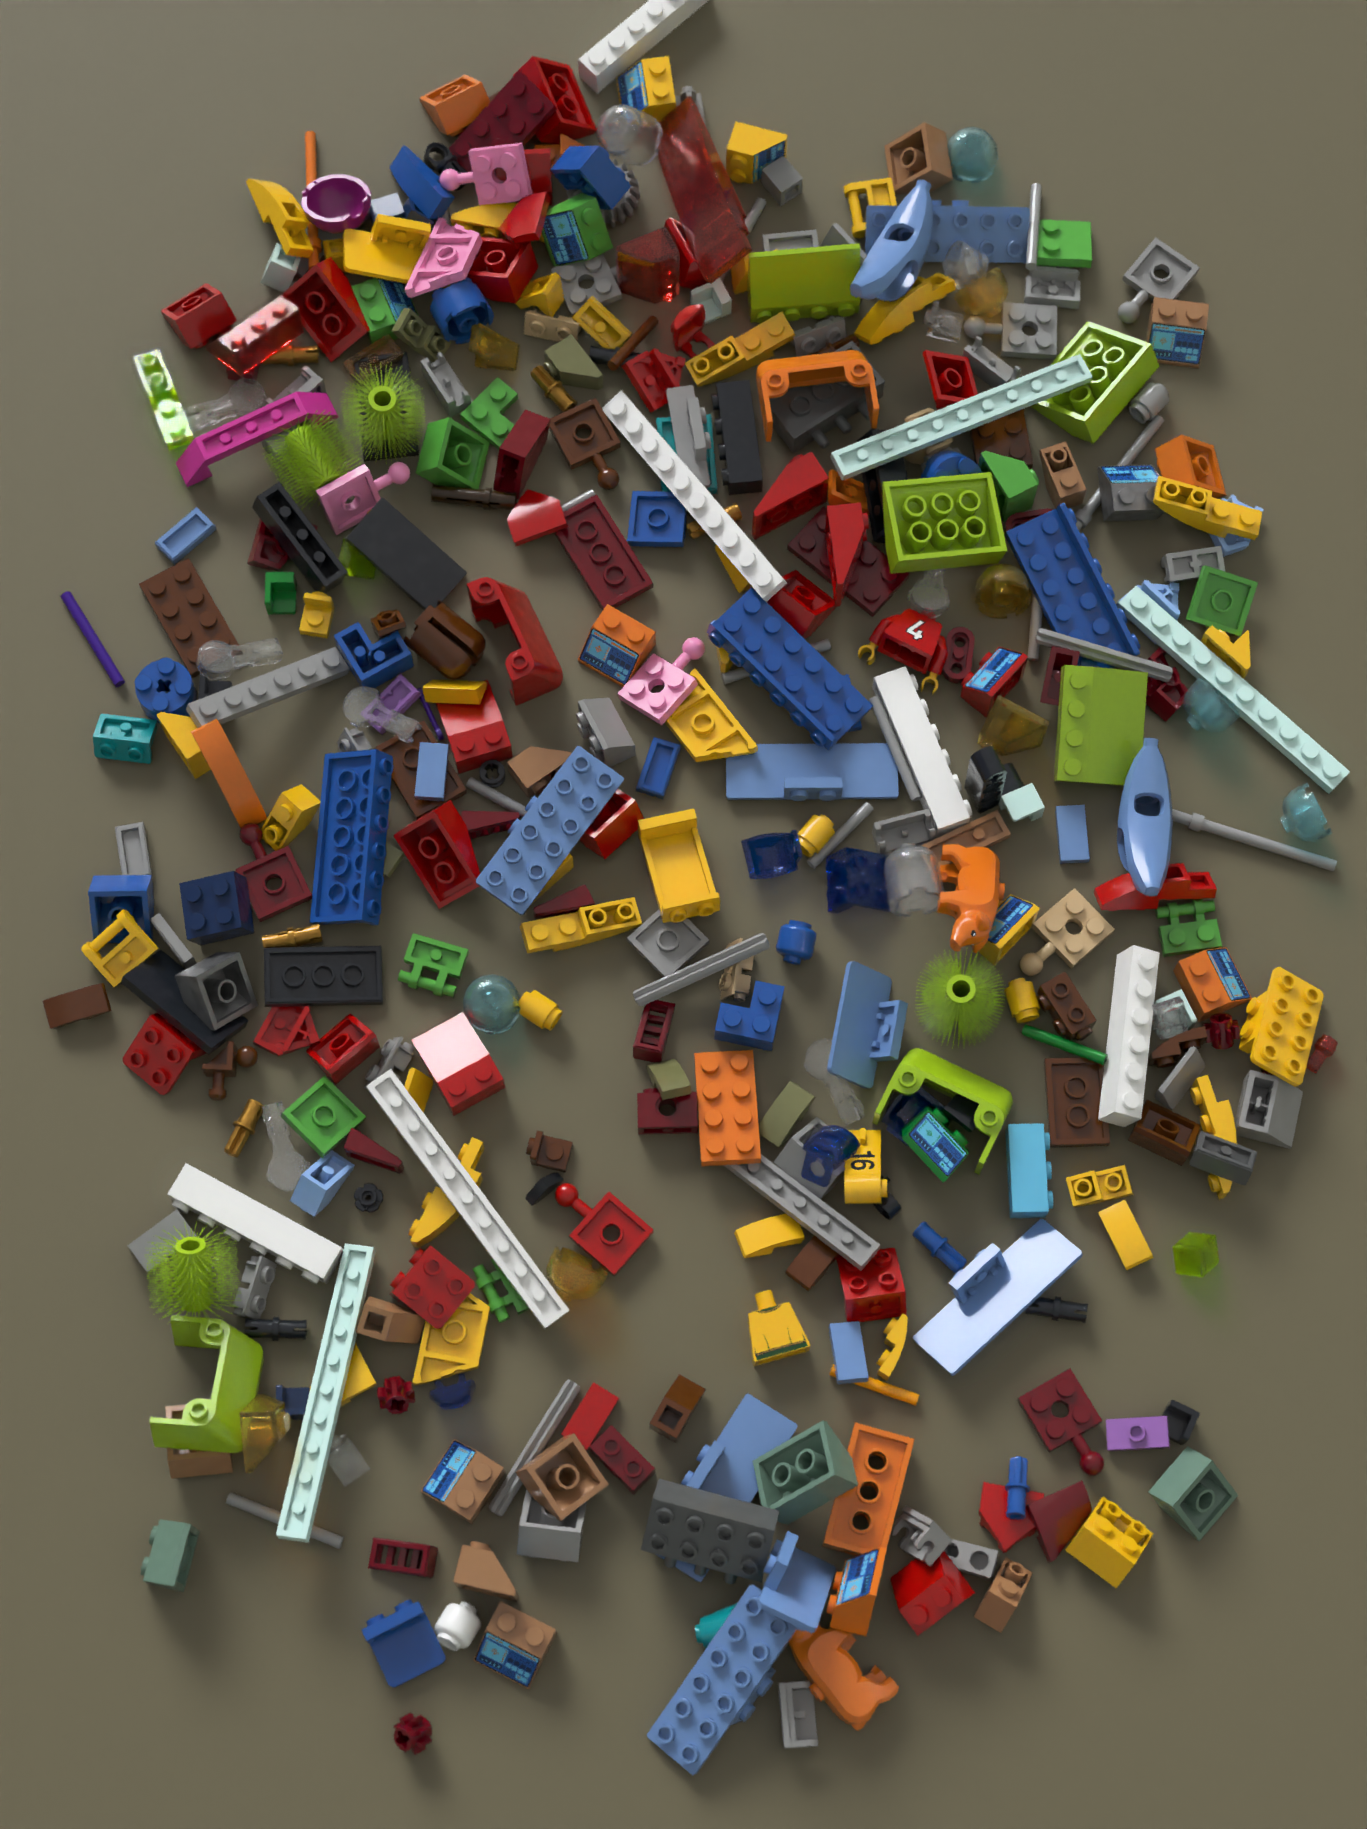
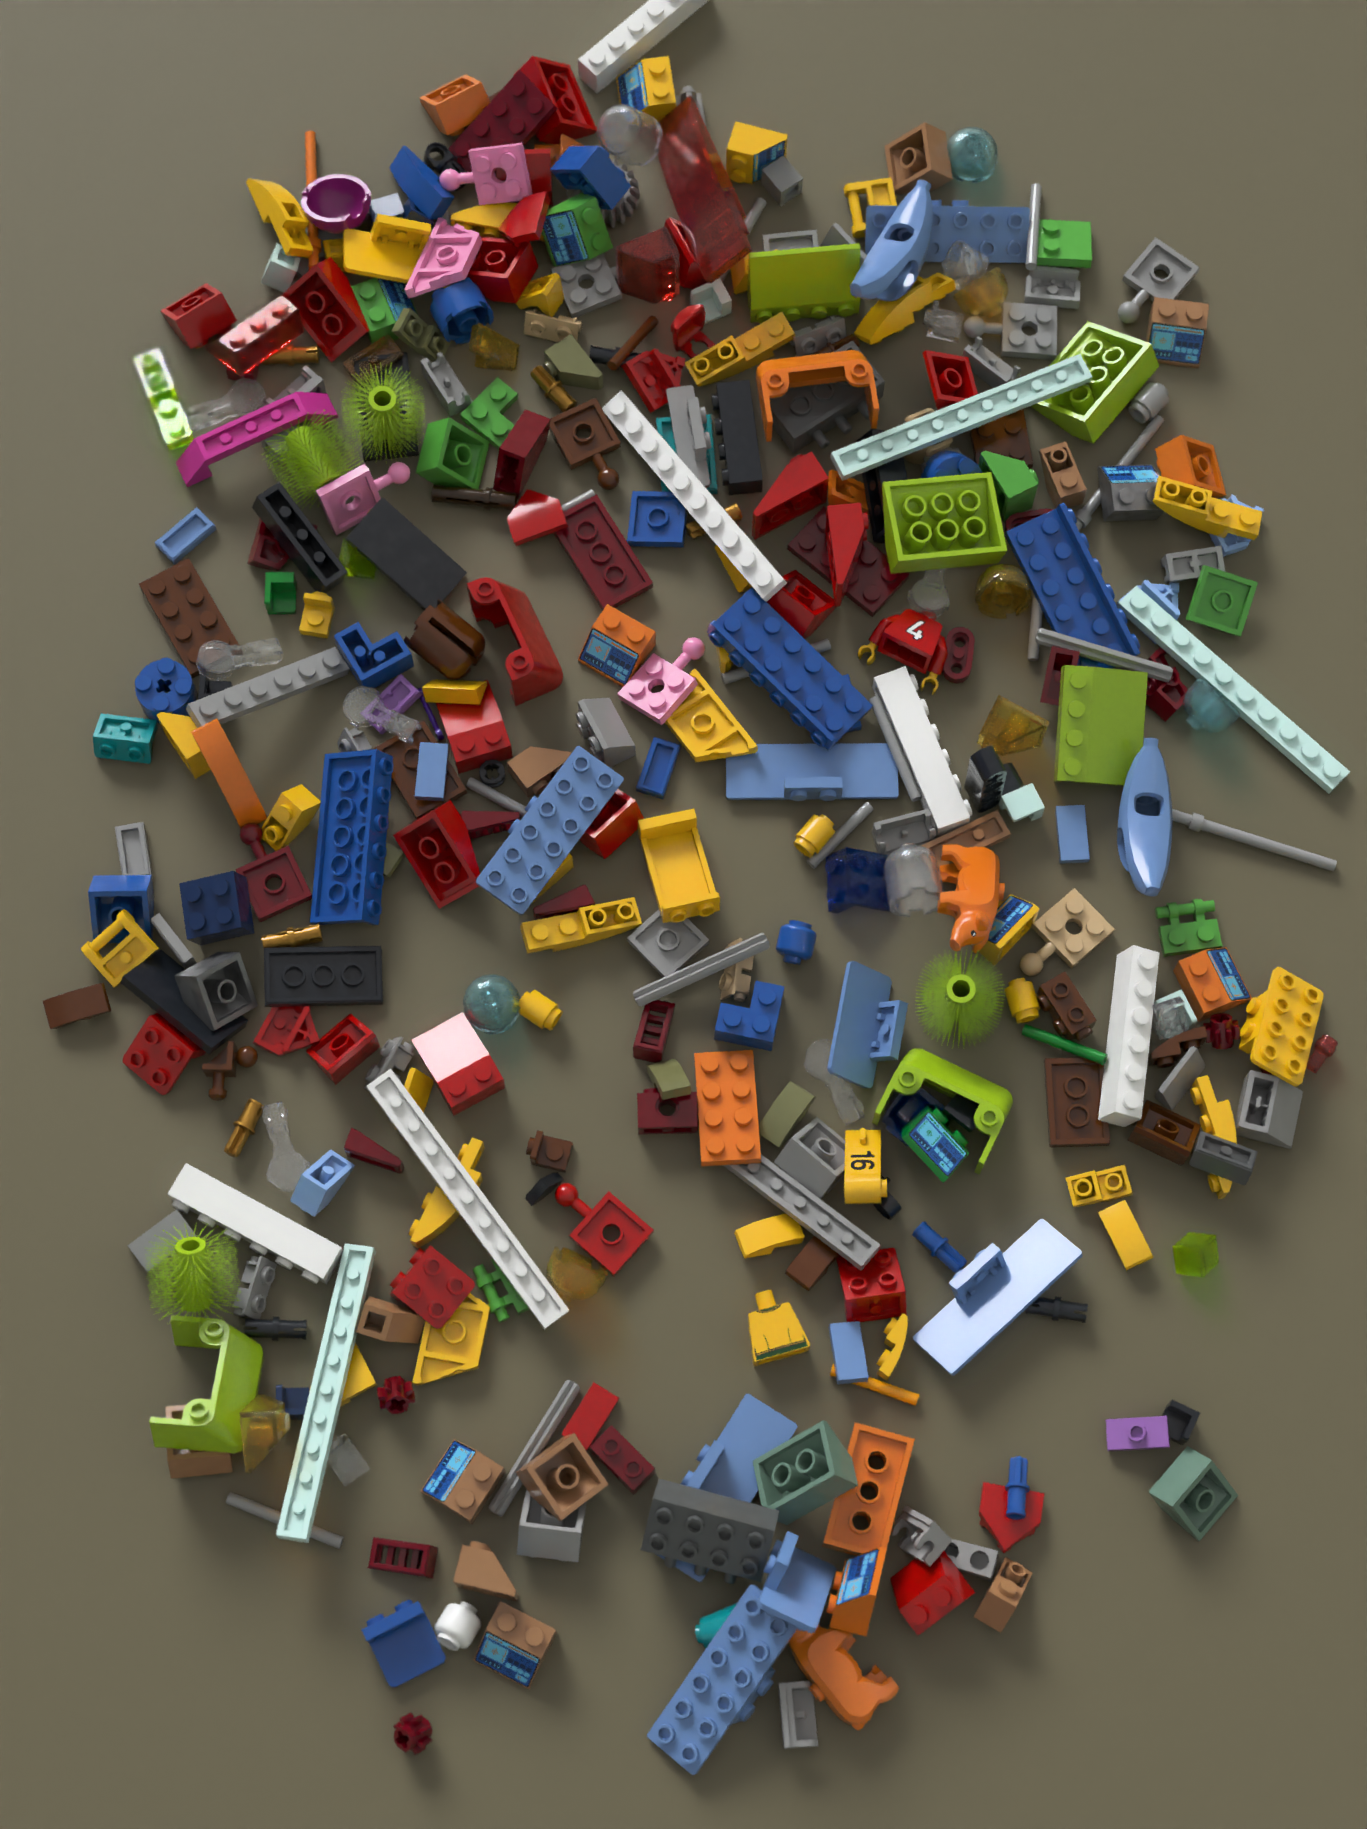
(92, 639): dark purple bar -> none
(170, 1554): sand green slope -> none
(323, 1116): bright green plate -> none
(365, 1205): black plate -> none
(387, 622): reddish brown slope -> none
(436, 957): bright green plate -> none
(454, 1395): clear blue piece -> none
(601, 324): yellow slope -> none
(676, 1408): reddish brown slope -> none
(772, 854): clear blue piece -> none
(833, 1146): clear blue piece -> none
(995, 677): slope -> none
(1028, 1170): medium azure brick -> none
(1058, 1431): dark red plate -> none
(1059, 1517): dark red slope -> none
(1109, 1542): yellow slope -> none
(1178, 884): red slope -> none
(1233, 654): yellow slope -> none
(1303, 815): clear light blue cylinder -> none

